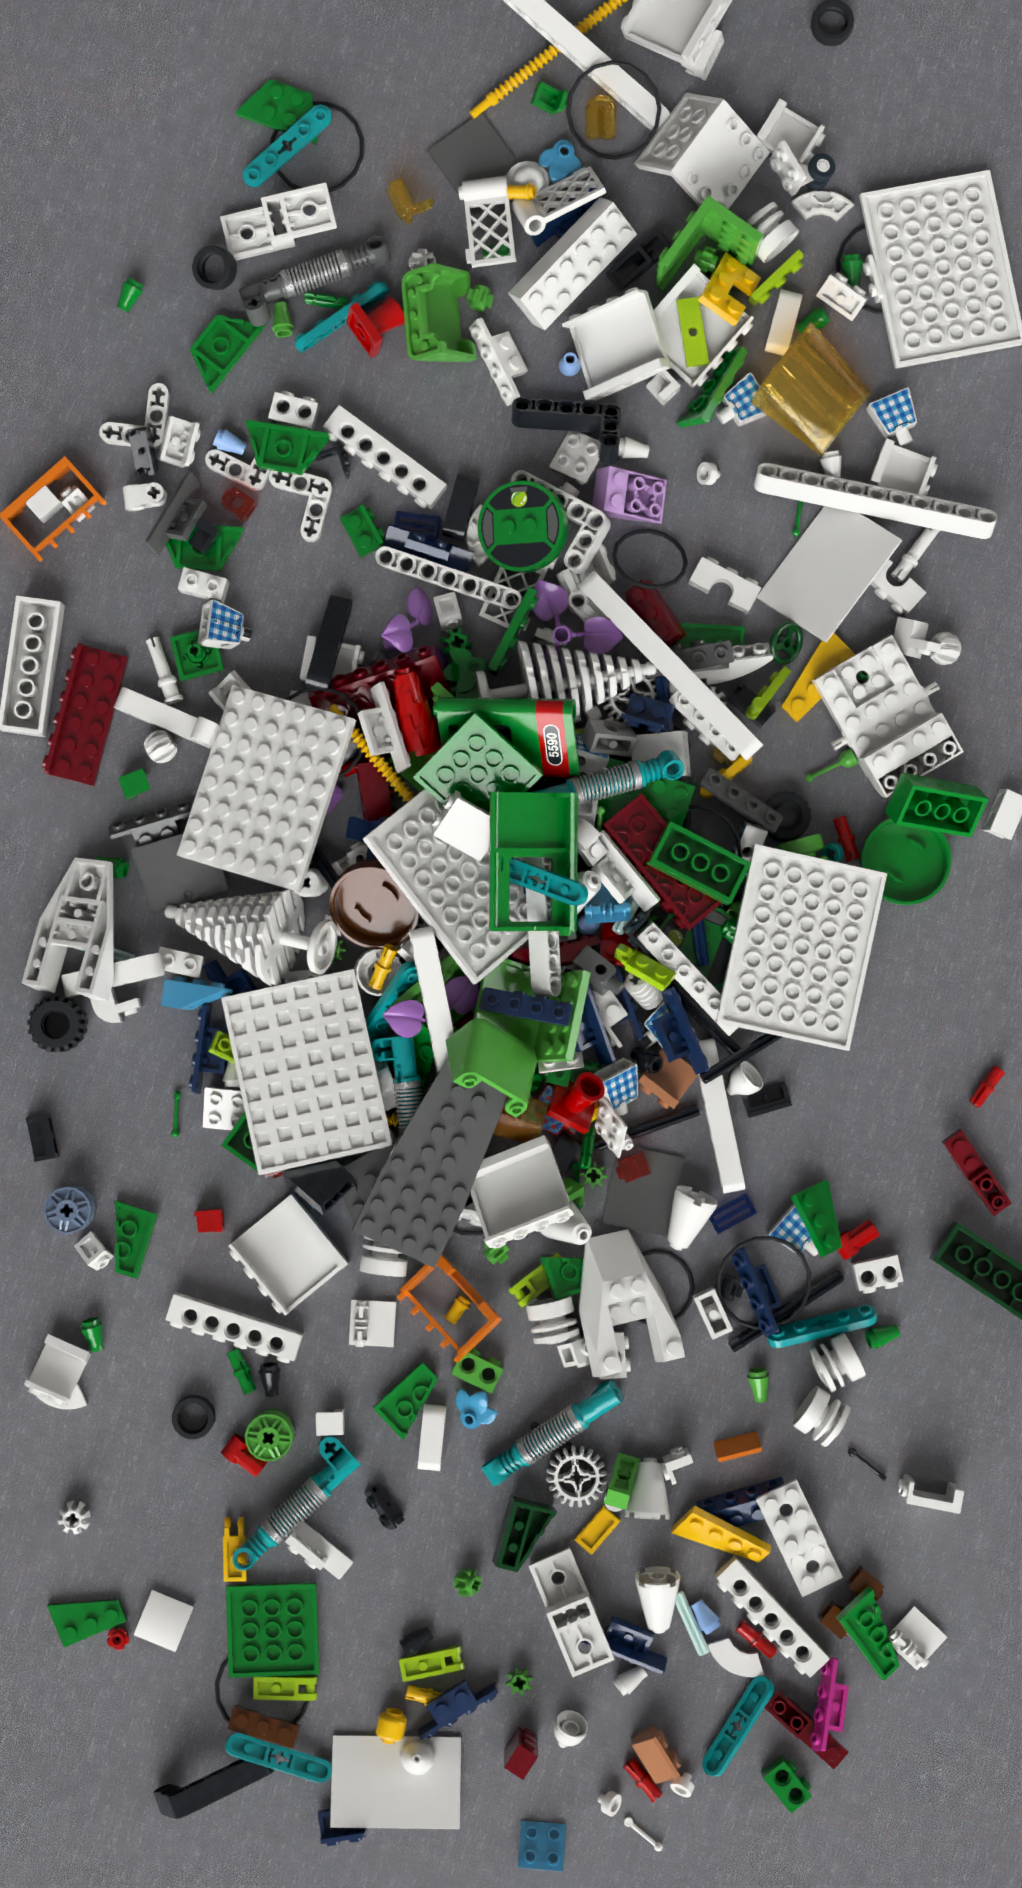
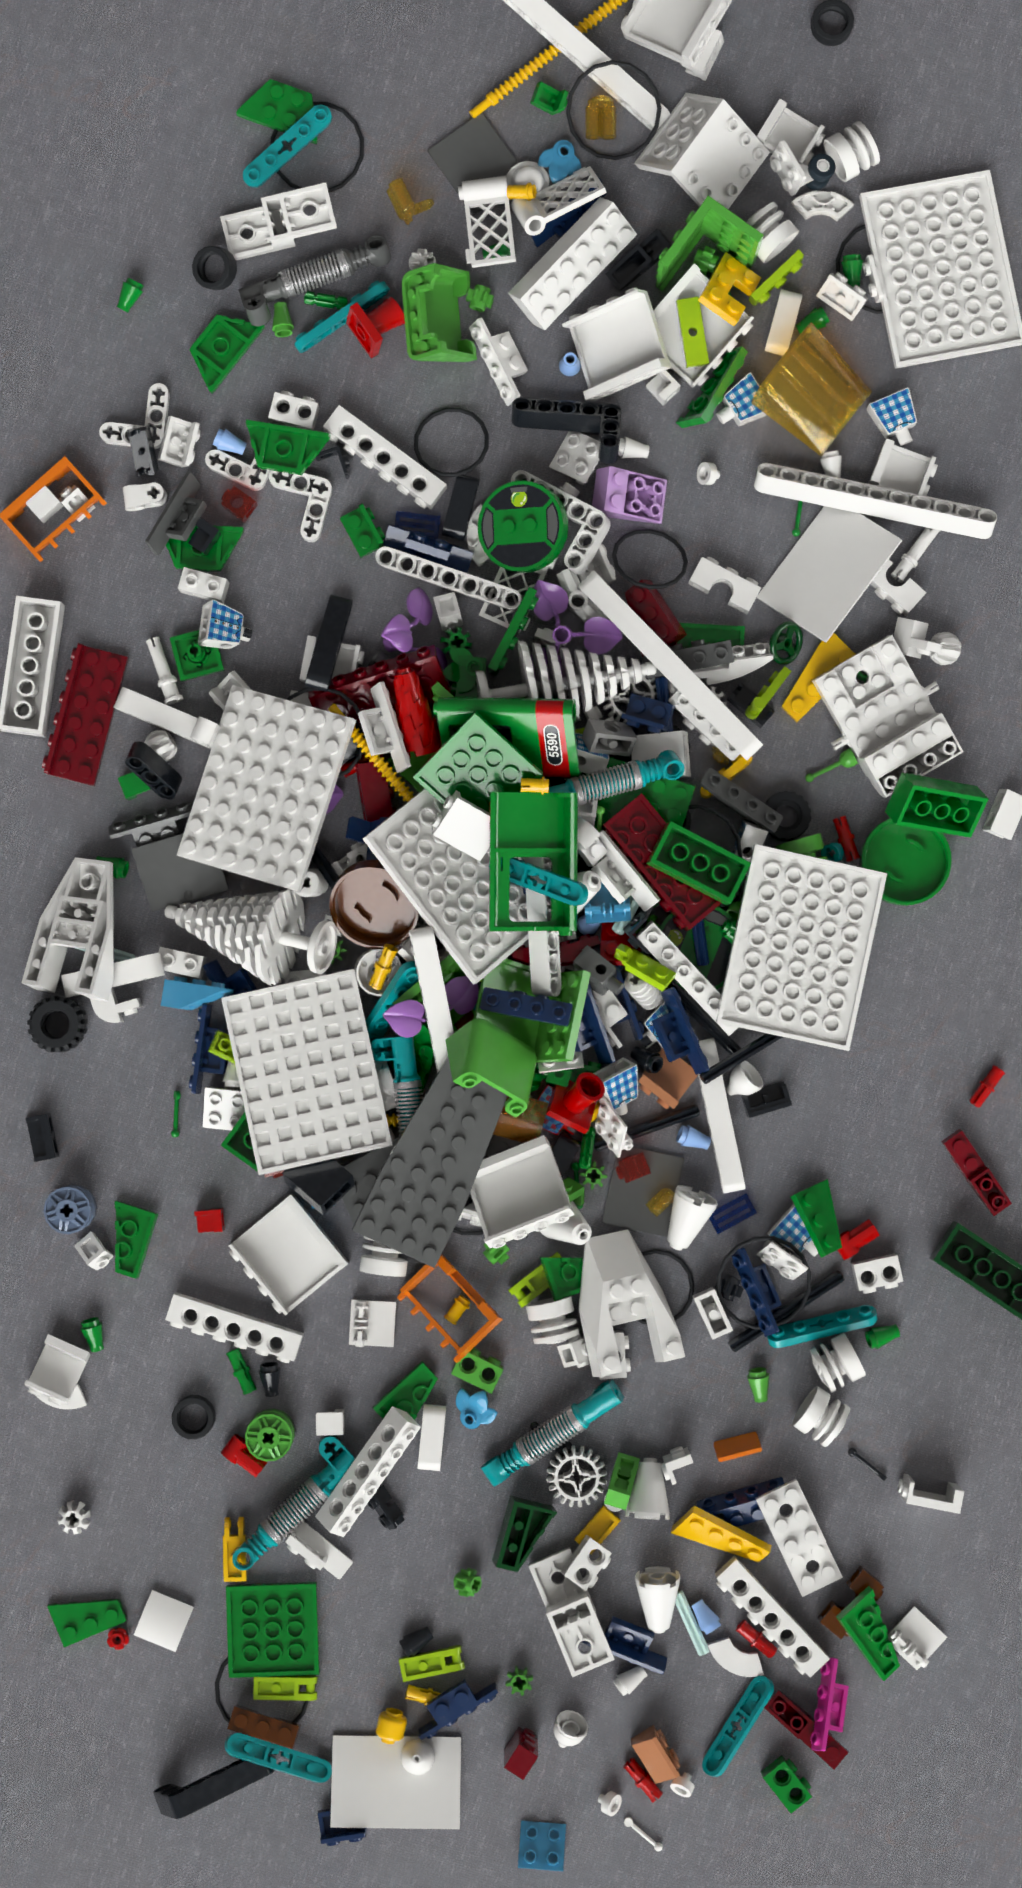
(153, 770): none -> black beam
(368, 1471): none -> white brick
(451, 474): none -> black piece
(535, 785): none -> yellow pin
(581, 1559): none -> white brick
(660, 1201): none -> clear yellow piece
(691, 1137): none -> light blue cone
(775, 1256): none -> white hinge
(852, 151): none -> white wheel

